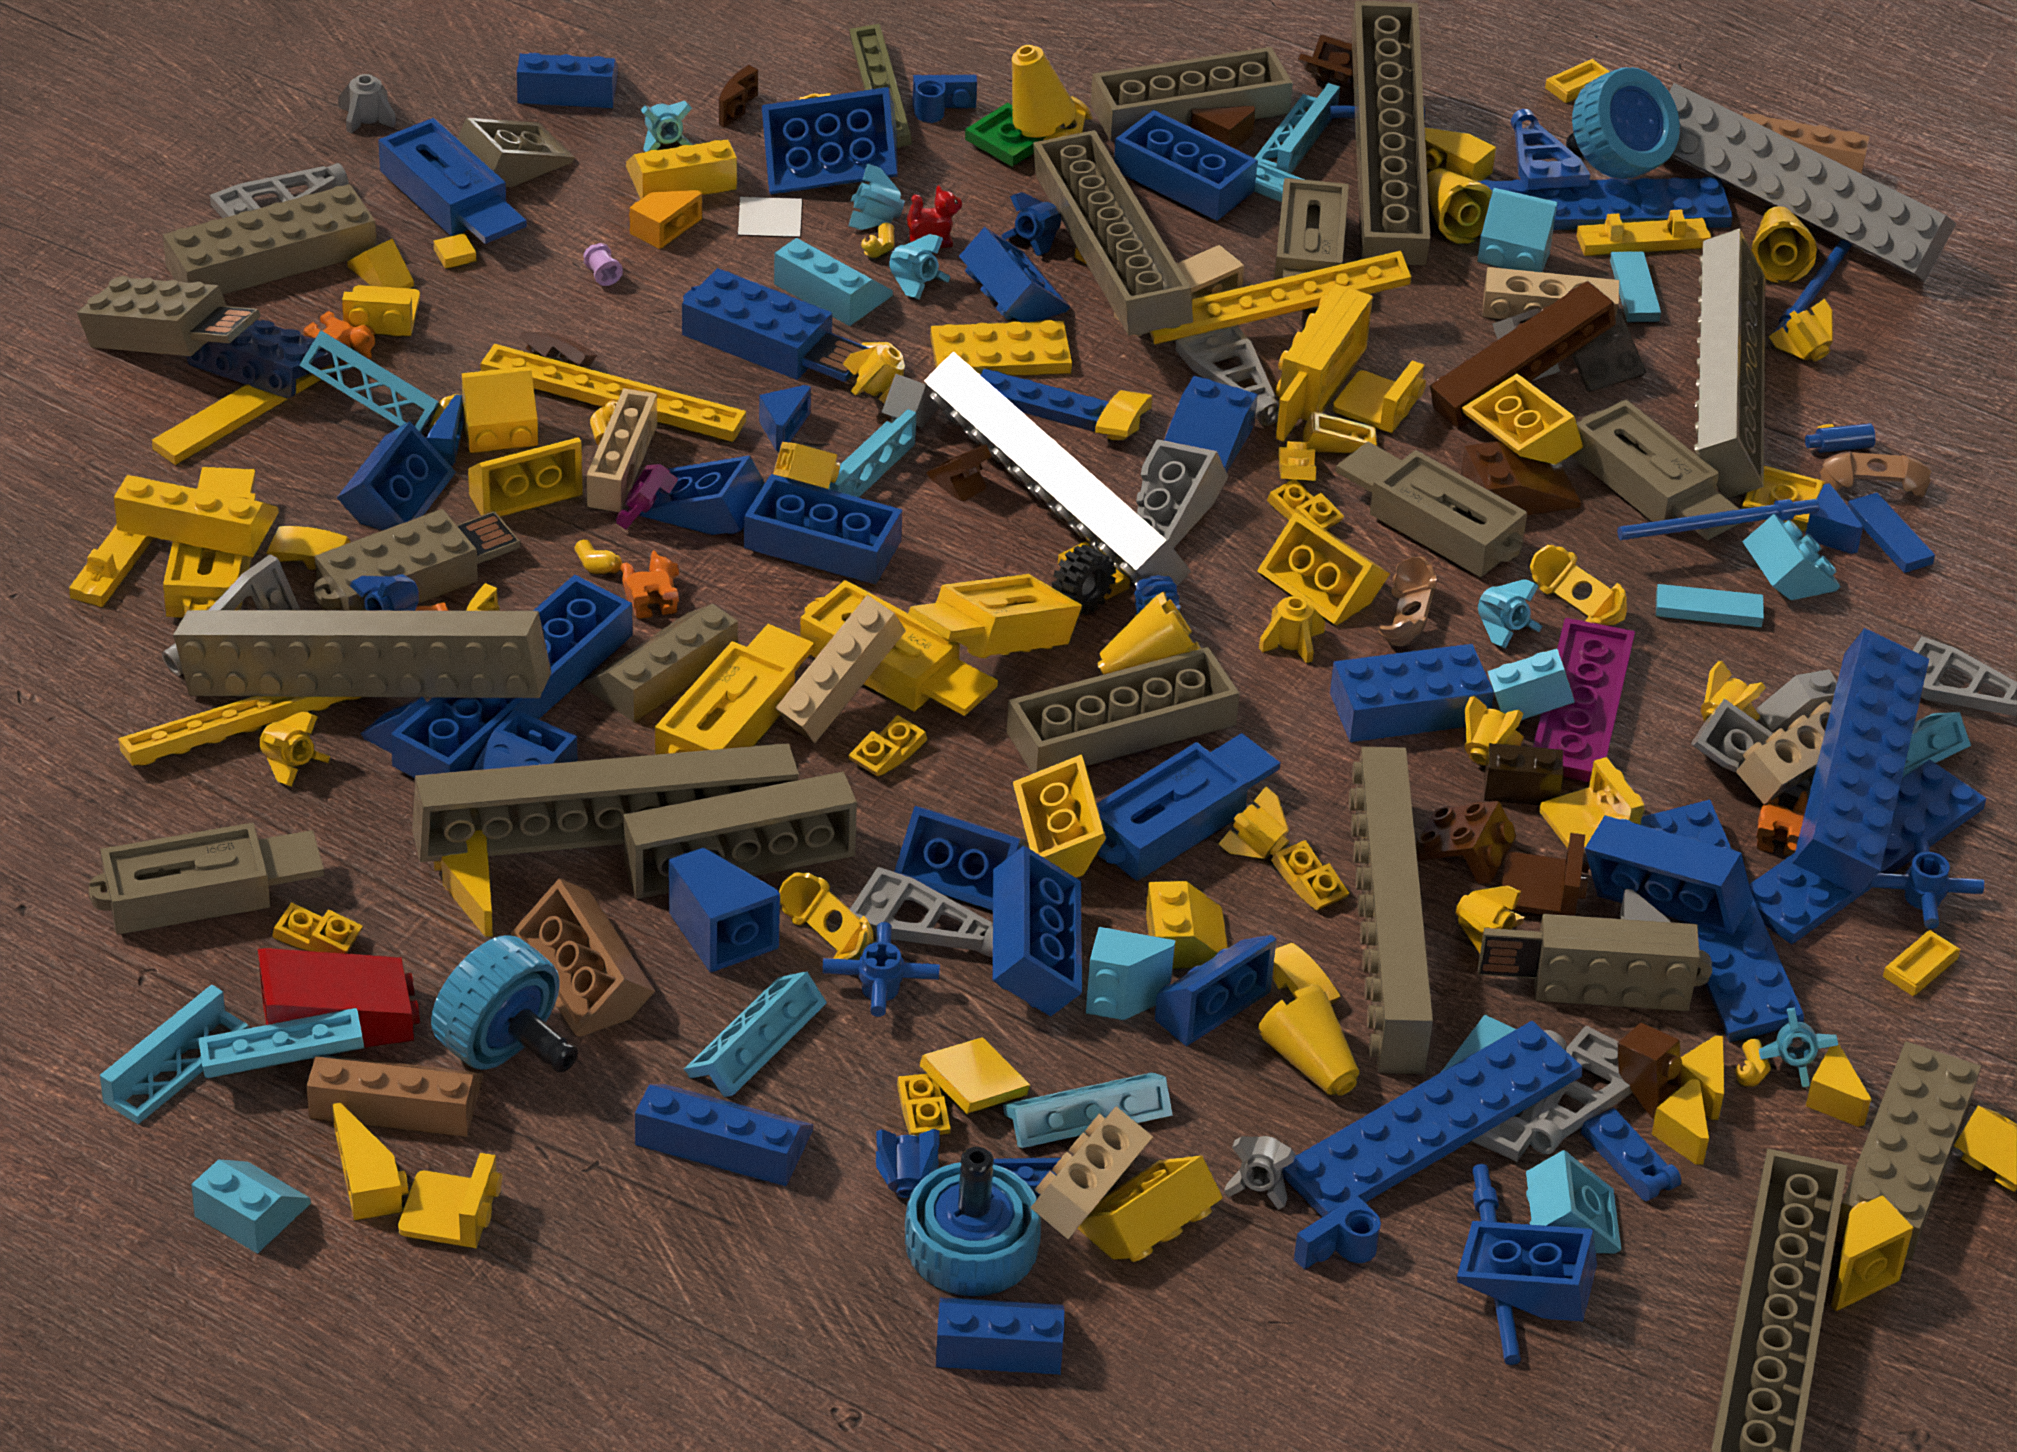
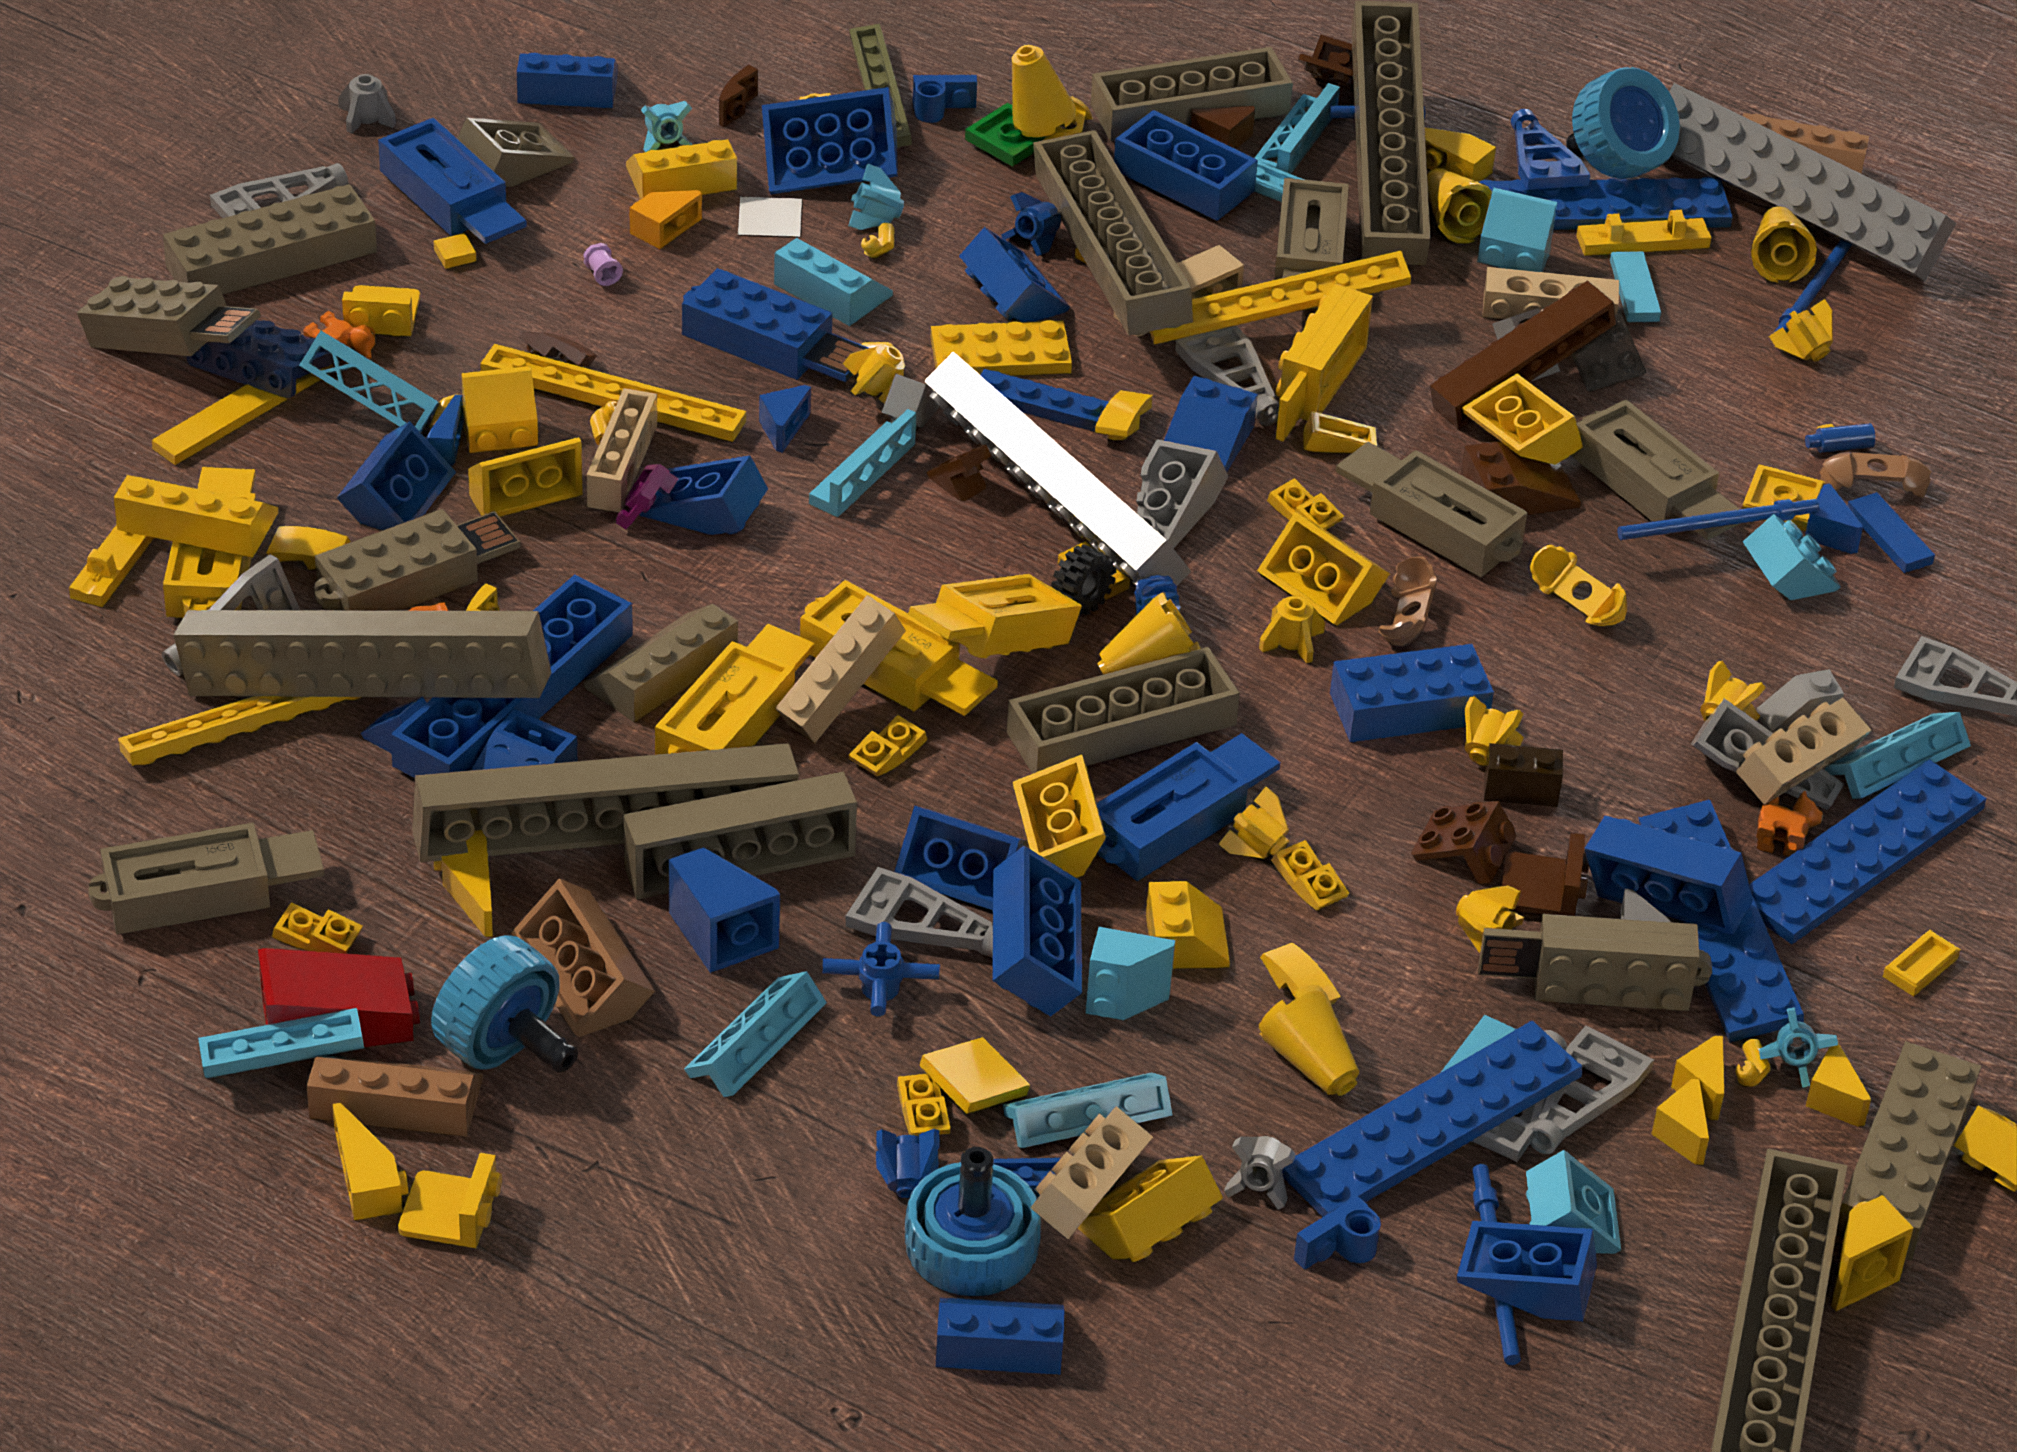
(159, 1054): medium azure fence -> none
(246, 1202): medium azure slope -> none
(289, 745): yellow brick -> none
(382, 266): yellow slope -> none
(387, 593): blue brick -> none
(597, 560): yellow arm -> none
(651, 586): orange animal -> none
(720, 1133): blue slope -> none
(807, 465): yellow slope -> none
(810, 901): yellow piece -> none
(823, 529): blue brick -> none
(916, 264): medium azure brick -> none
(933, 220): red animal -> none
(1217, 989): blue slope -> none
(1297, 461): yellow slope -> none
(1381, 400): yellow bracket -> none
(1391, 911): dark tan brick -> none
(1505, 610): medium azure brick -> none
(1532, 684): medium azure slope -> none
(1570, 82): yellow tile -> none
(1585, 809): yellow bracket -> none
(1596, 669): magenta plate -> none
(1630, 1155): blue plate -> none
(1650, 1065): reddish brown slope -> none
(1709, 605): medium azure tile -> none
(1731, 364): dark tan brick -> none
(1861, 762): blue brick -> none
(1927, 882): blue bar -> none

